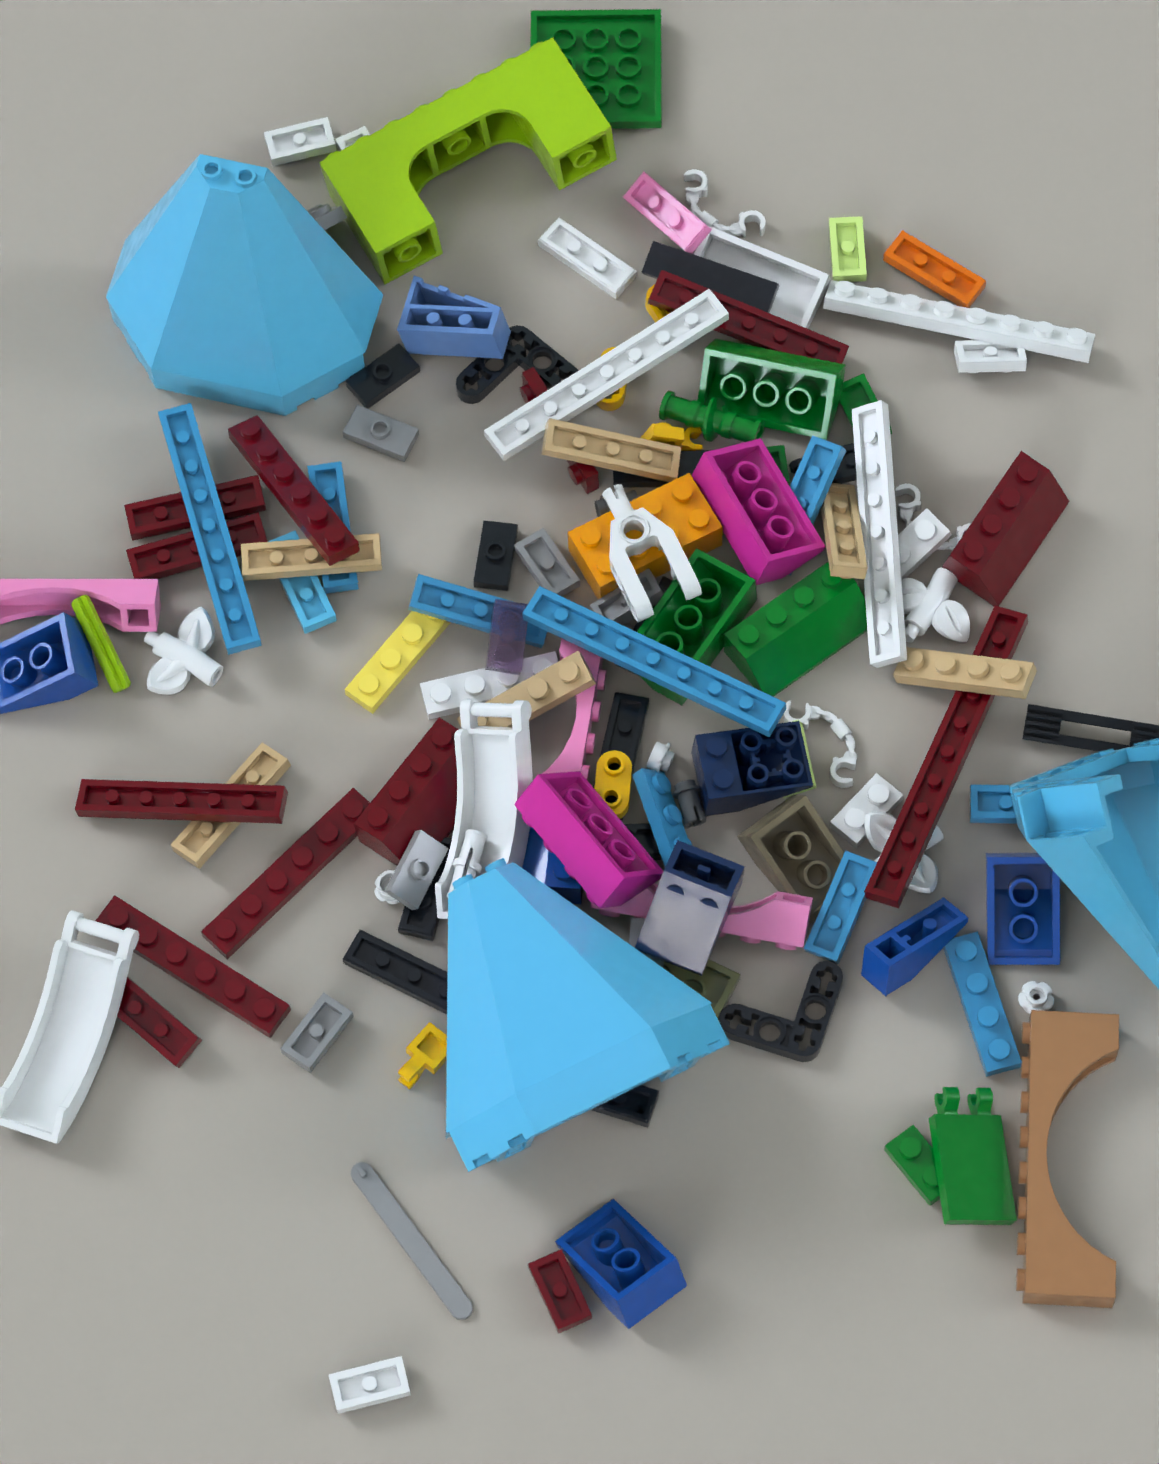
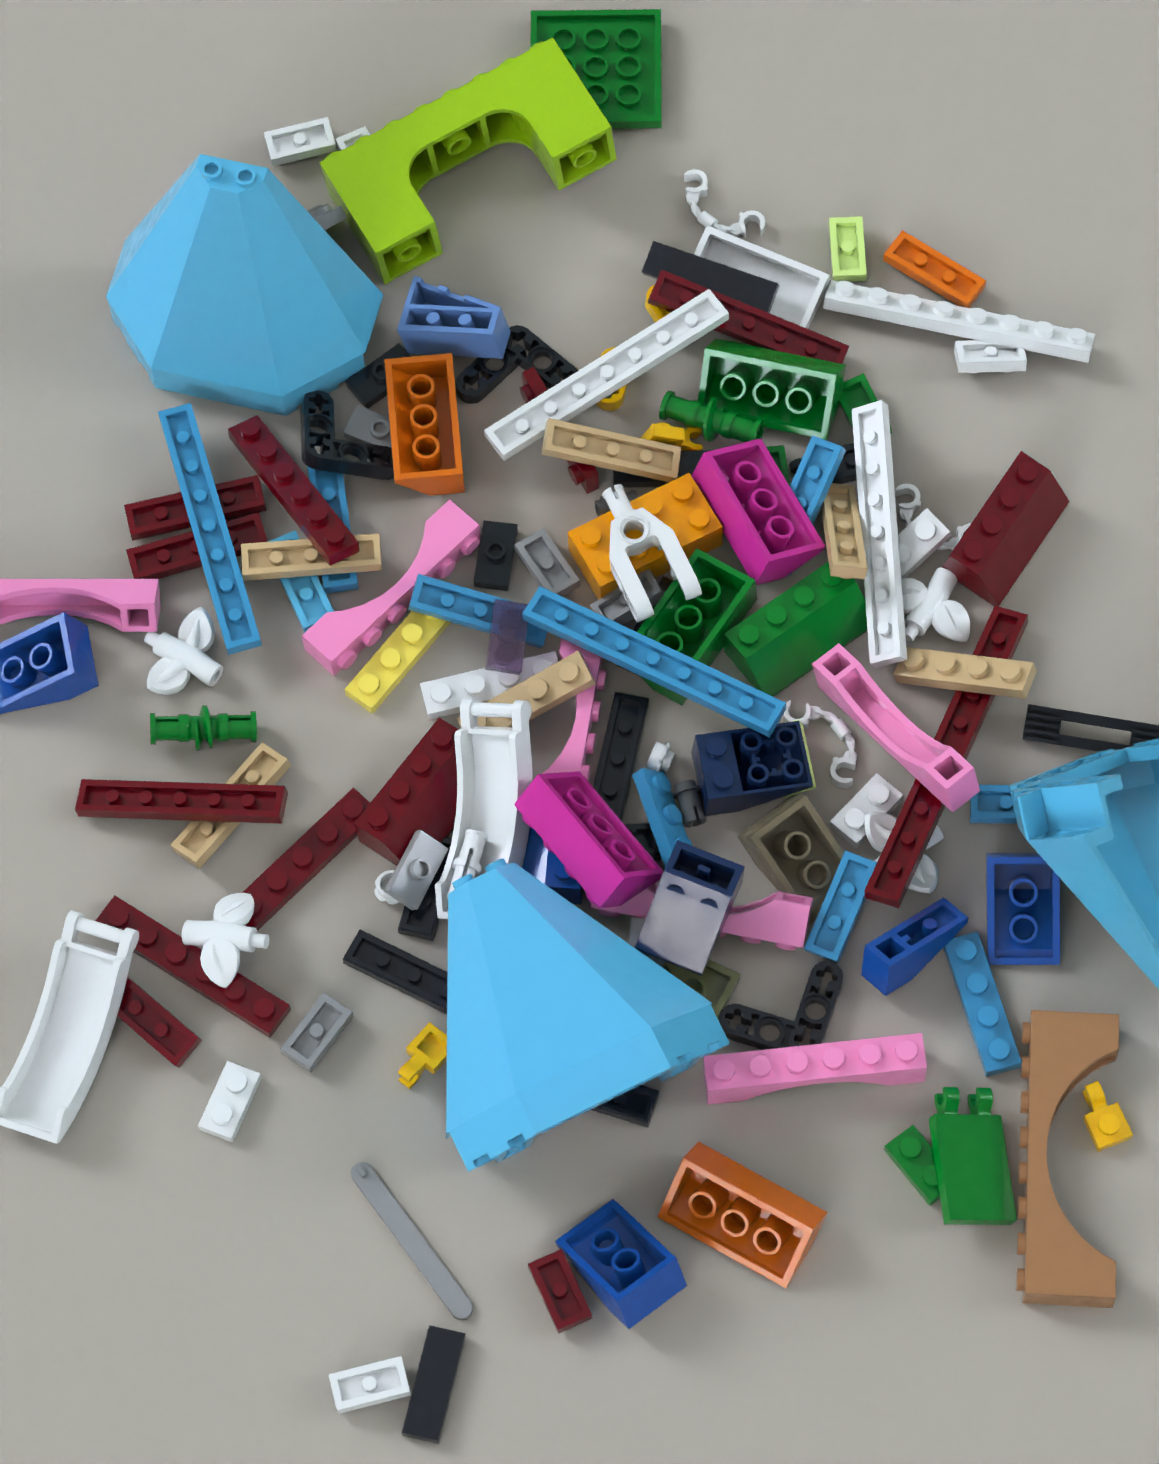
(100, 643): lime axle -> none
(203, 727): none -> green piece
(225, 937): none -> white plant
(229, 1101): none -> white plate
(333, 450): none -> black beam
(345, 633): none -> bright pink arch
(424, 424): none -> orange slope
(433, 1384): none -> black tile
(587, 258): white tile -> none
(614, 782): yellow plate -> none
(667, 213): bright pink tile -> none
(741, 1214): none -> orange slope
(758, 1072): none -> bright pink arch
(929, 761): none -> bright pink arch
(1032, 988): white plate -> none
(1104, 1123): none -> yellow plate

